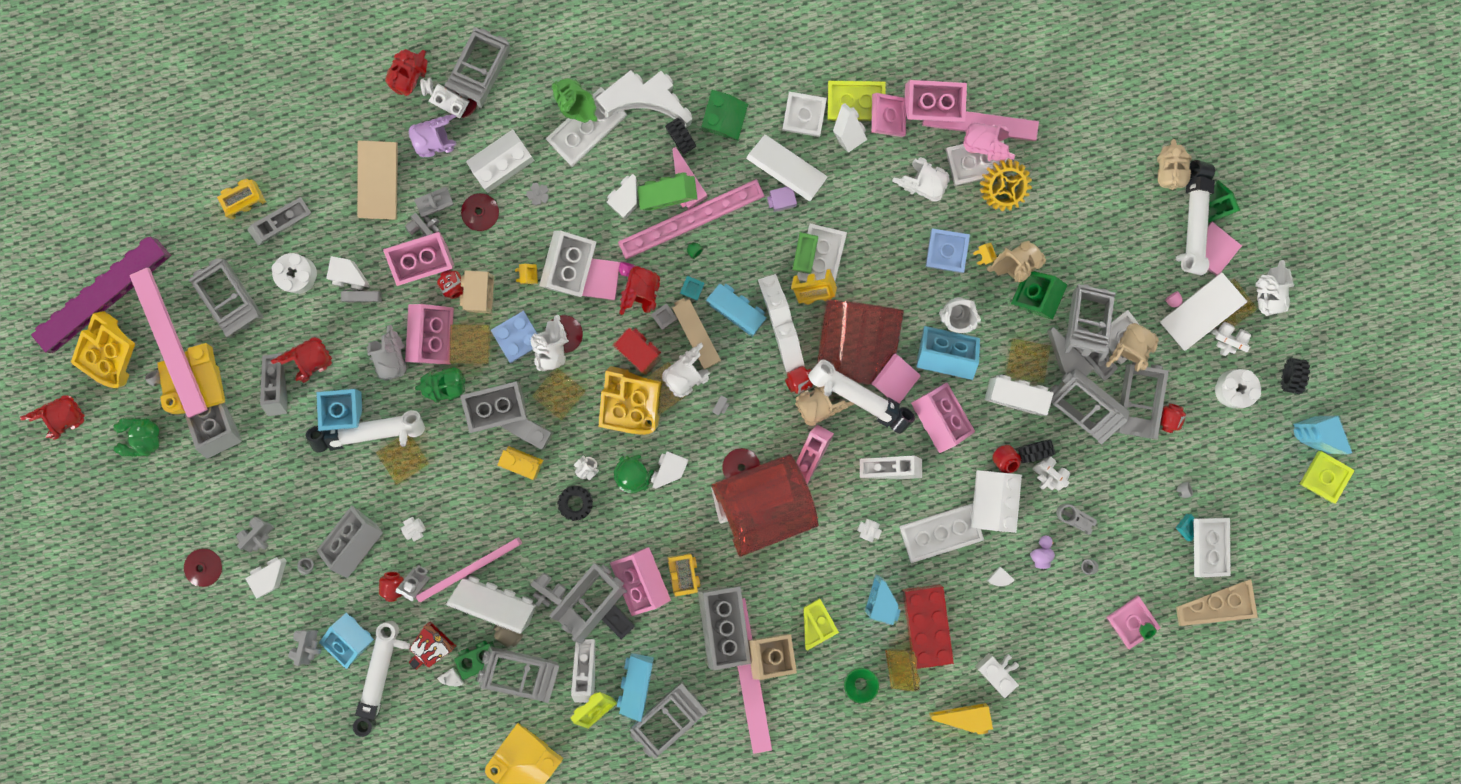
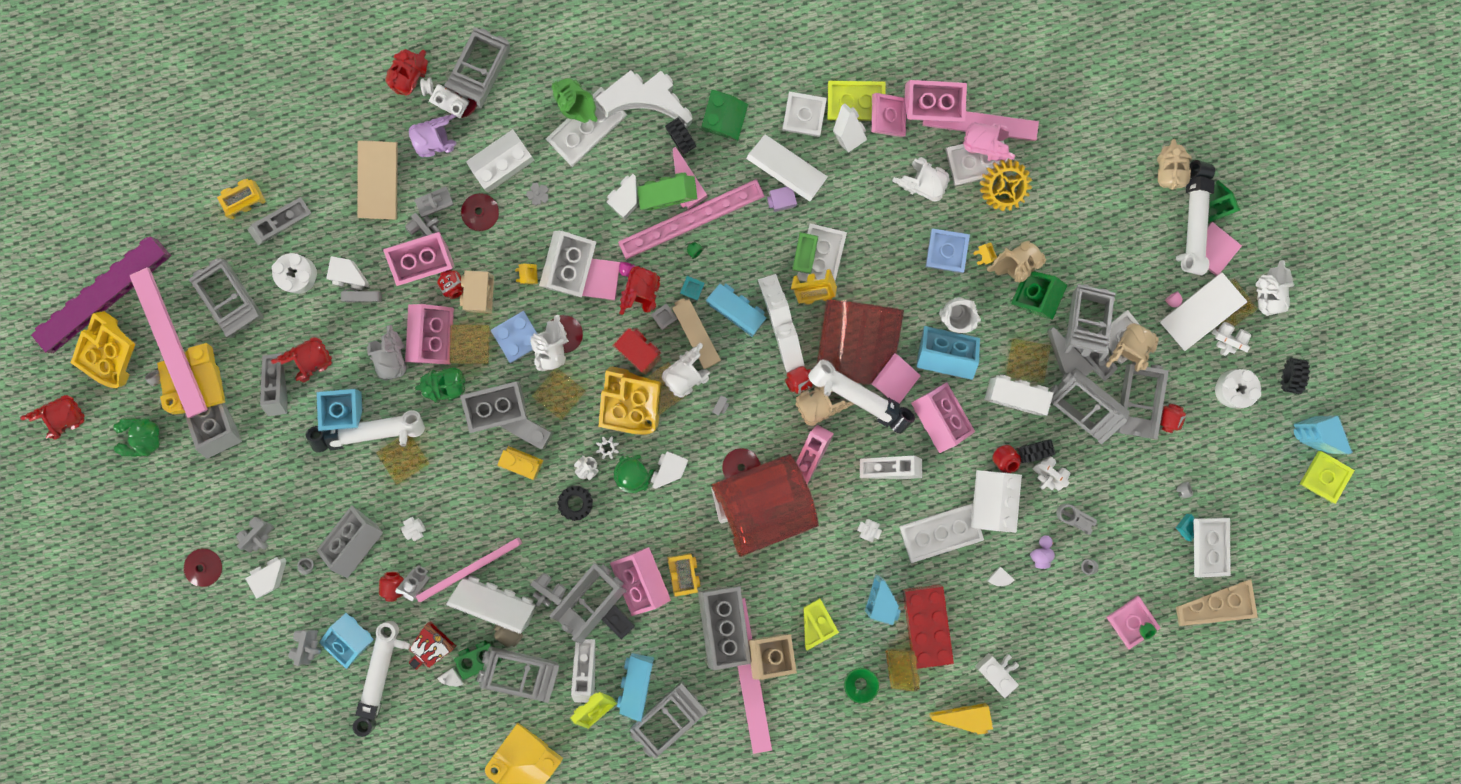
(612, 445): none -> white gear

